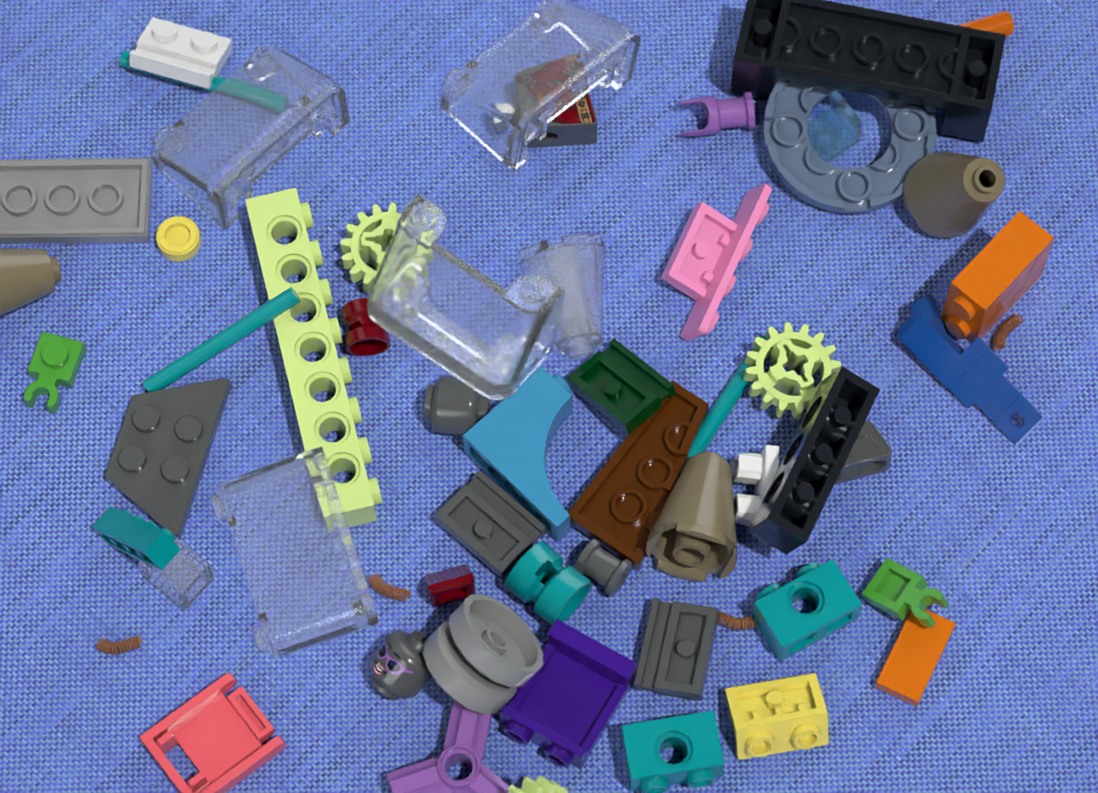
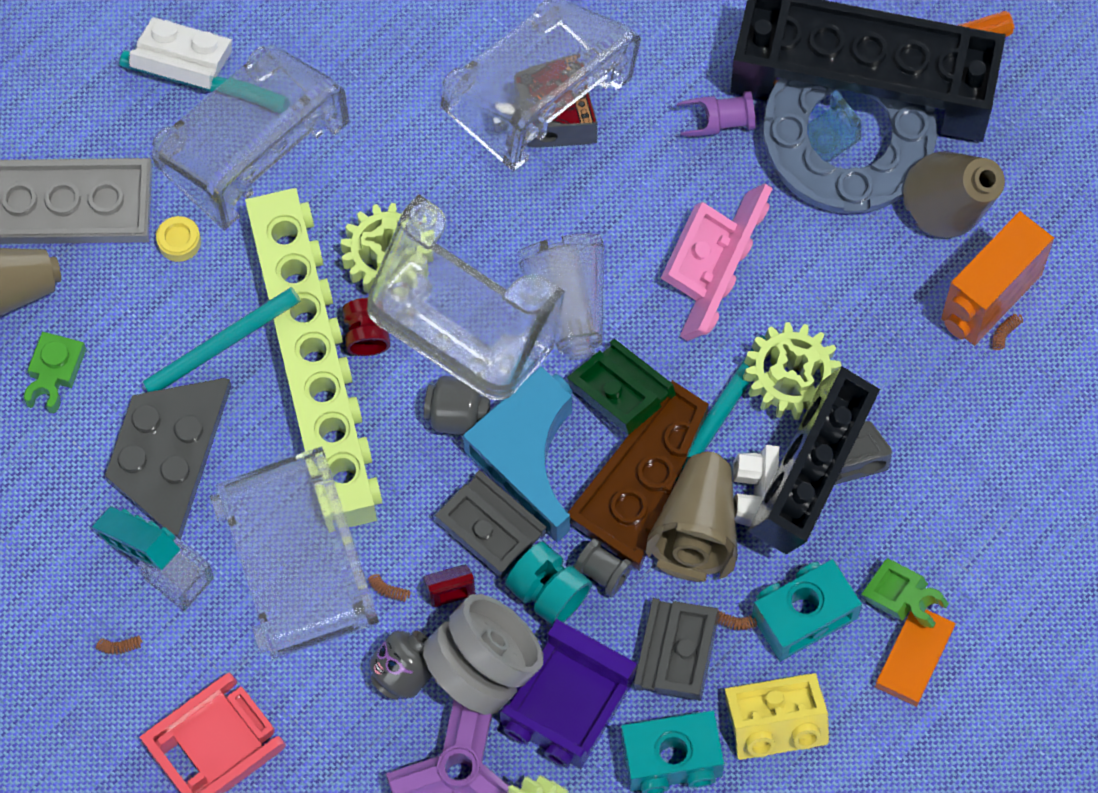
(969, 374): blue piece -> none

